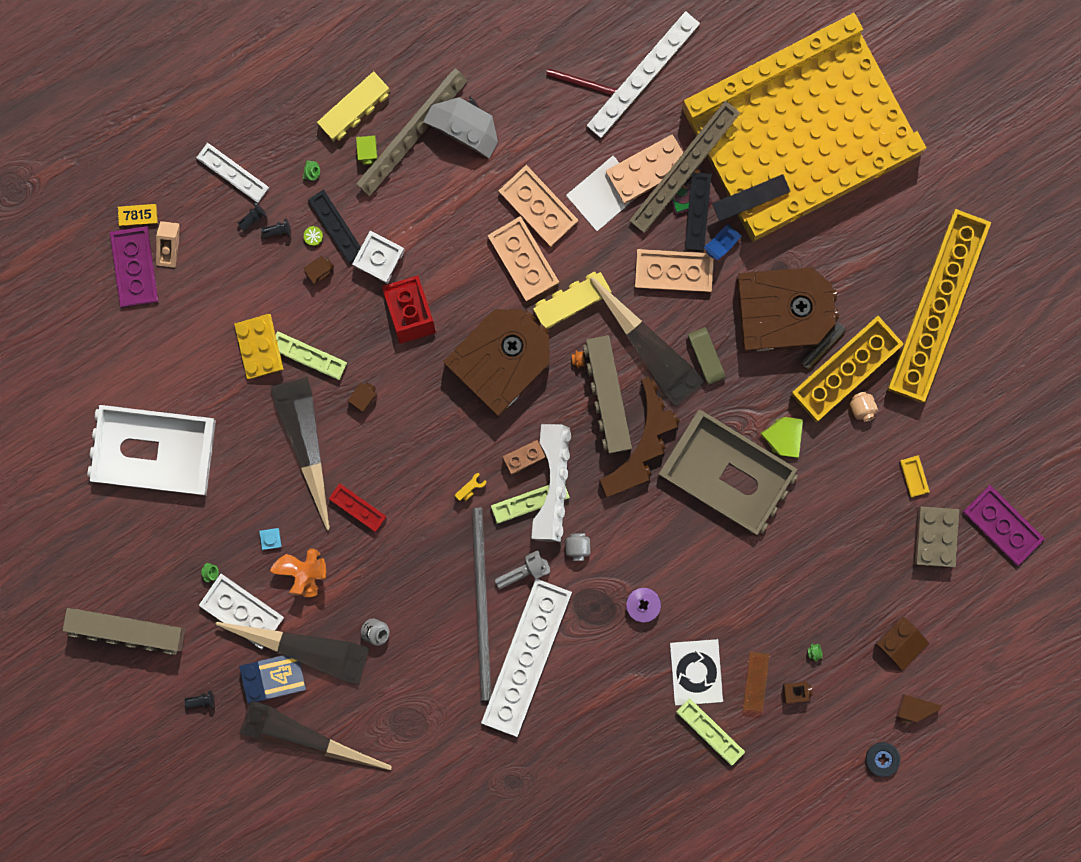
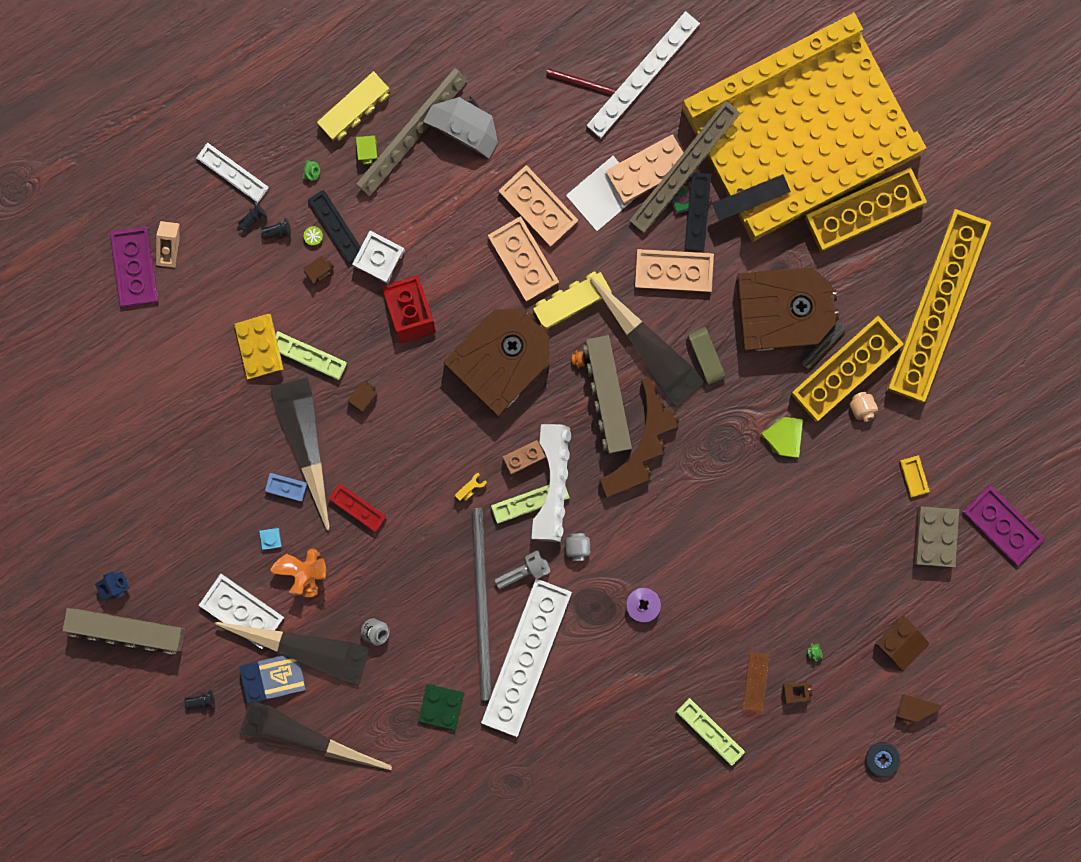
(112, 586): none -> dark blue brick
(137, 215): yellow tile -> none
(181, 456): white panel -> none
(209, 572): bright green plate -> none
(286, 487): none -> medium blue plate
(441, 706): none -> dark green plate
(696, 672): white sticker -> none
(702, 458): dark tan panel -> none
(722, 242): blue bracket -> none
(865, 209): none -> yellow brick

